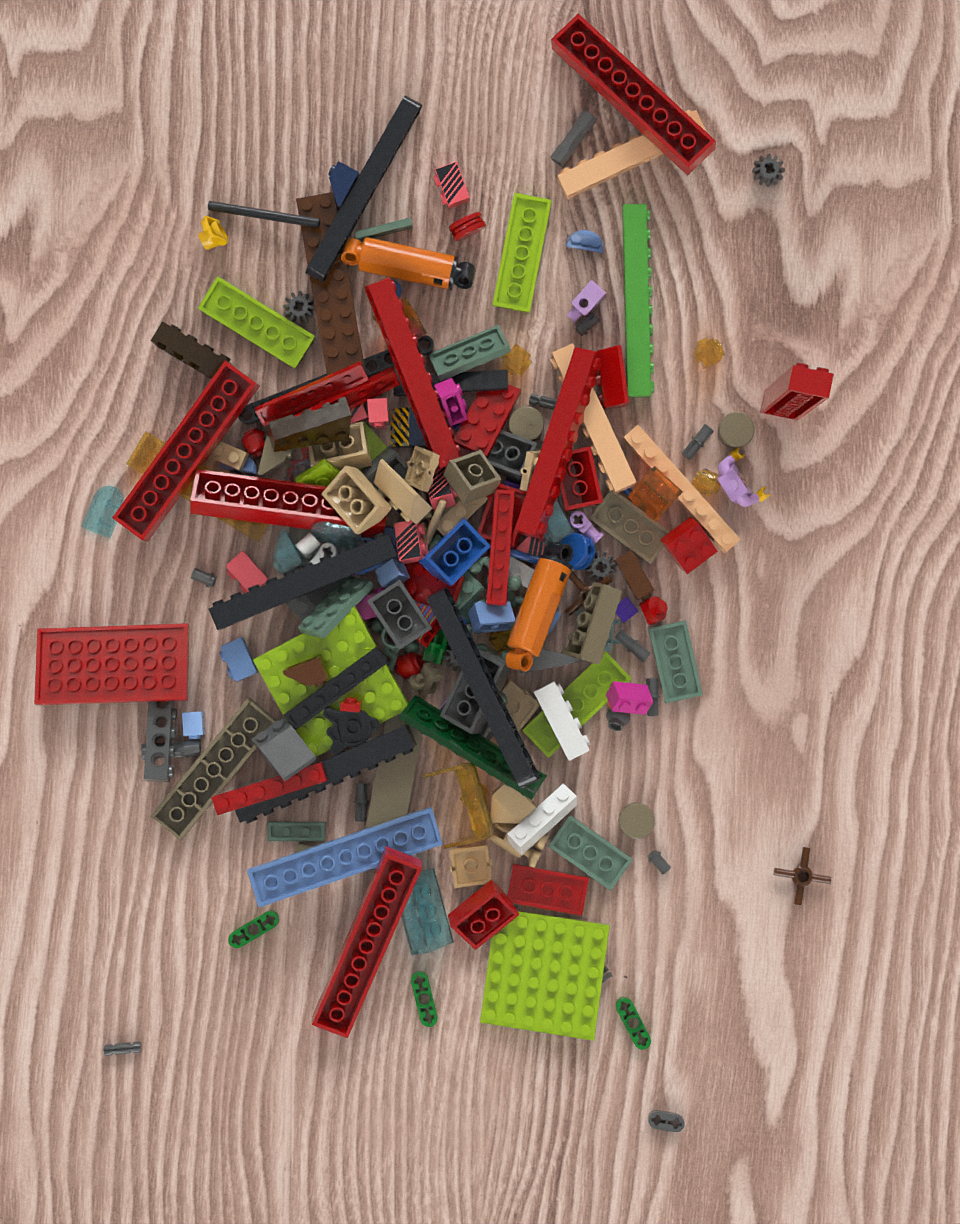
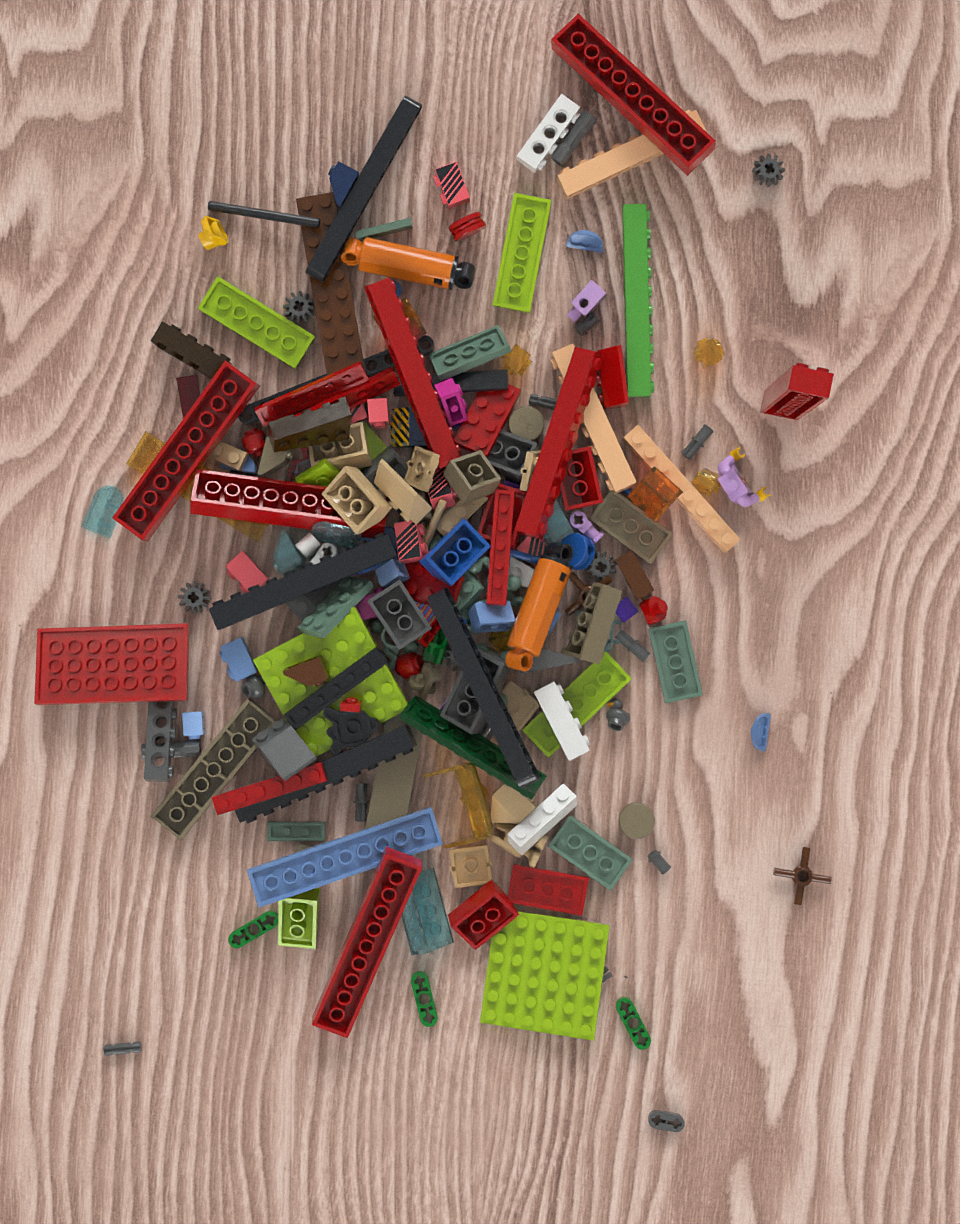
(188, 392): none -> dark red sticker
(190, 603): none -> dark grey gear
(203, 577): dark grey pin -> none
(254, 687): none -> dark grey animal
(299, 920): none -> lime slope
(563, 107): none -> white brick
(629, 698): dark pink brick -> none
(652, 684): dark grey axle -> none
(688, 545): red brick -> none
(736, 430): dark tan head -> none
(760, 731): none -> medium blue plate

